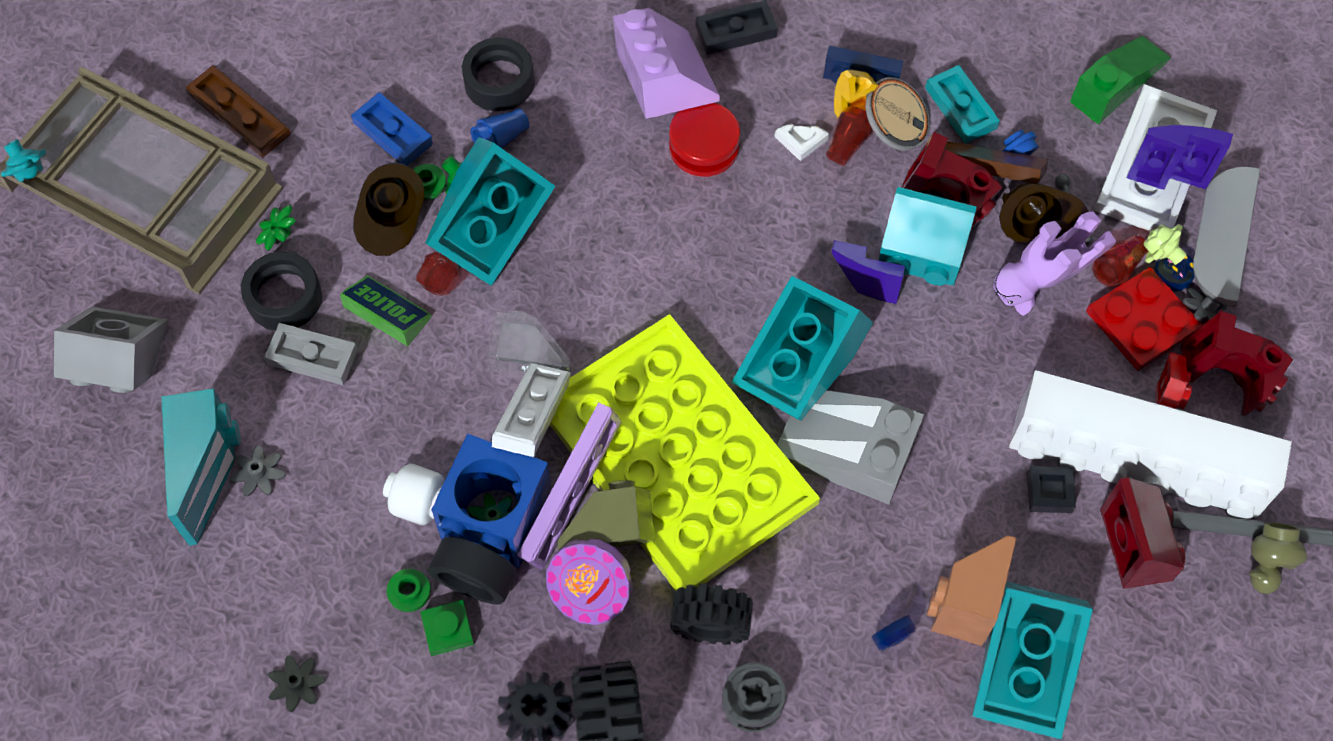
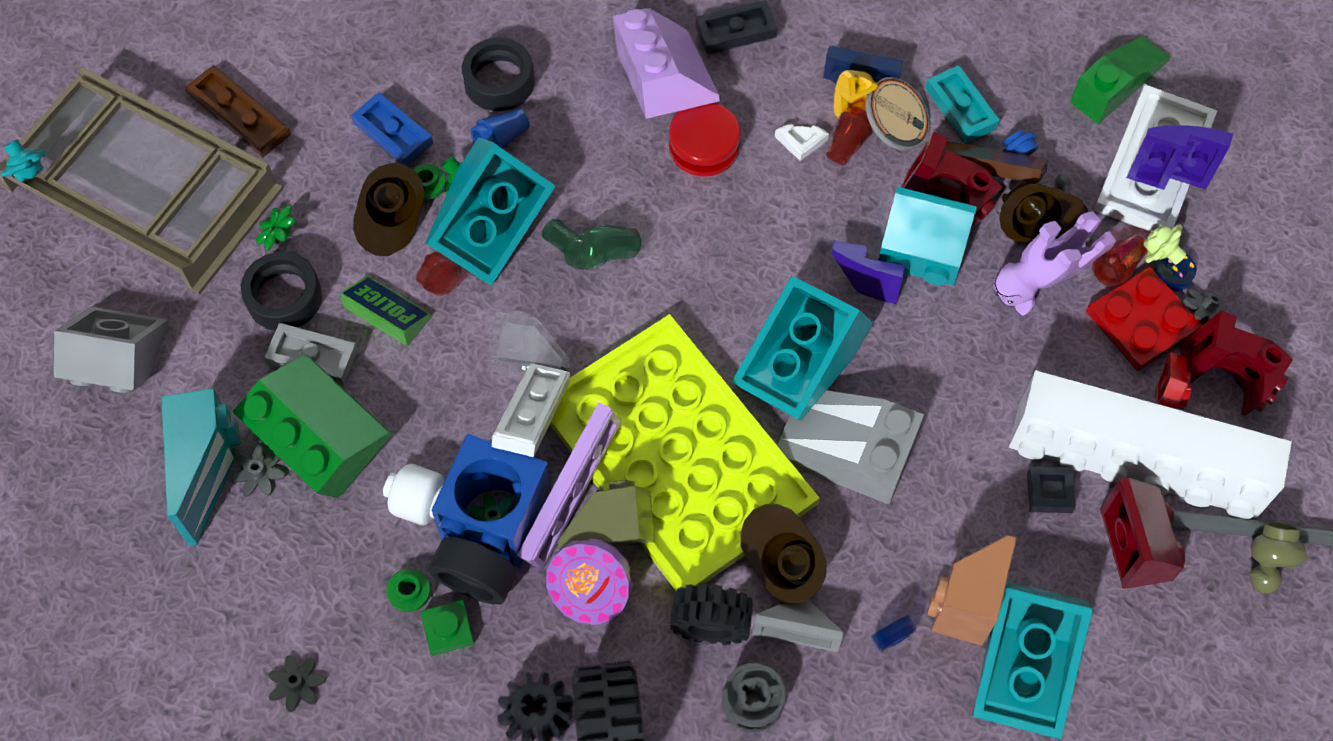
(313, 425): none -> green slope
(594, 245): none -> clear green arm
(783, 553): none -> dark brown piece
(800, 625): none -> light grey slope
(1225, 233): light grey brick -> none

